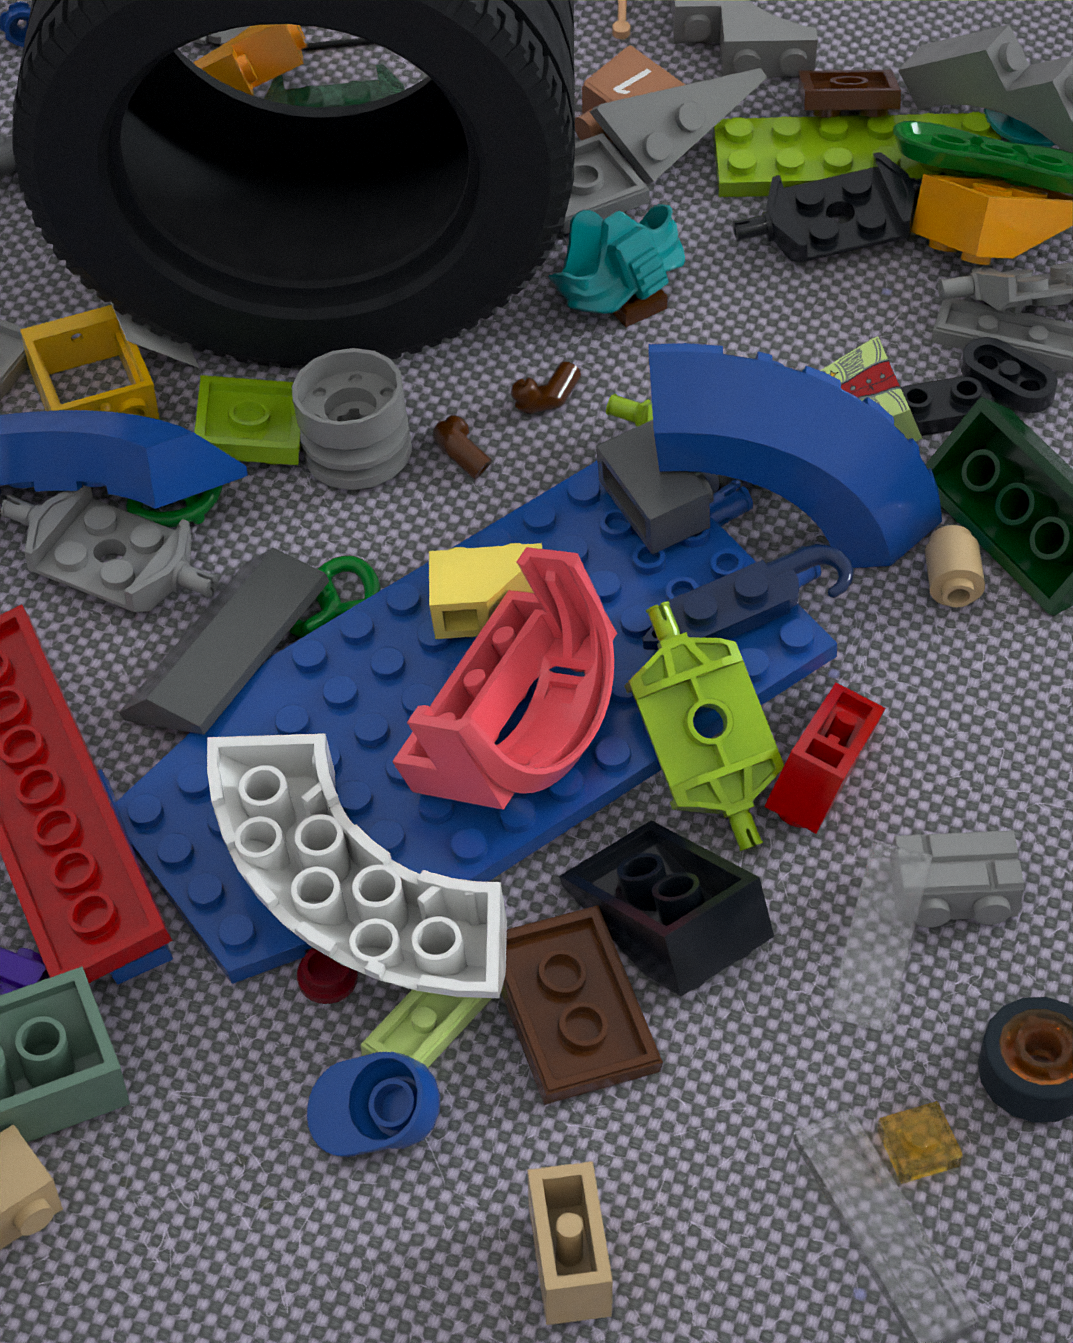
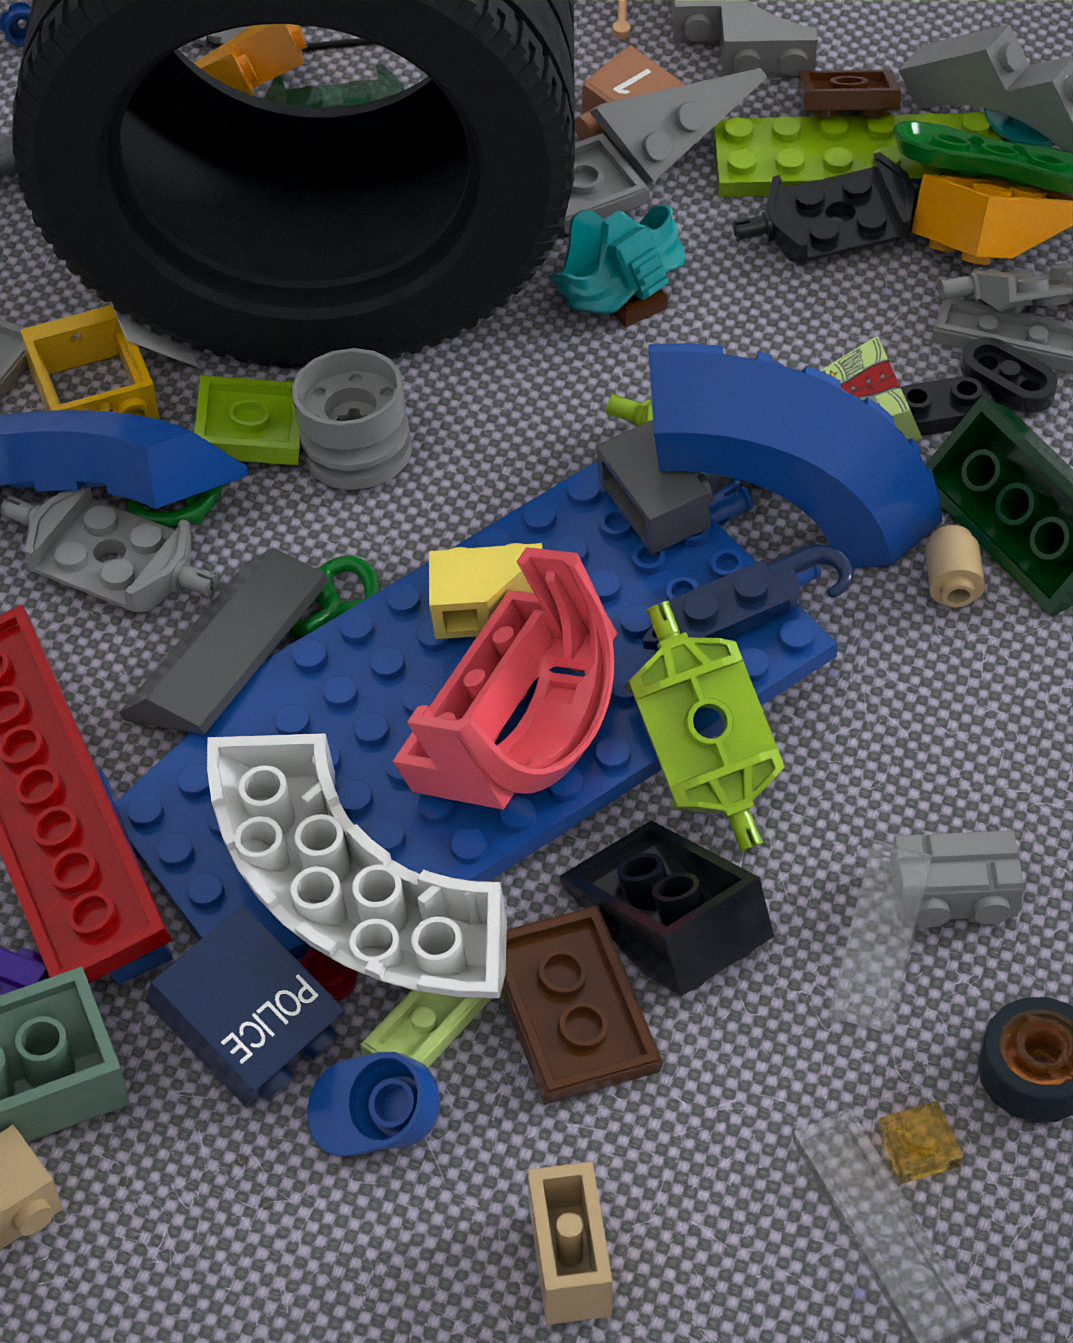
(246, 1007): none -> dark blue brick
(453, 441): reddish brown arm -> none
(553, 395): reddish brown arm -> none
(824, 758): red slope -> none

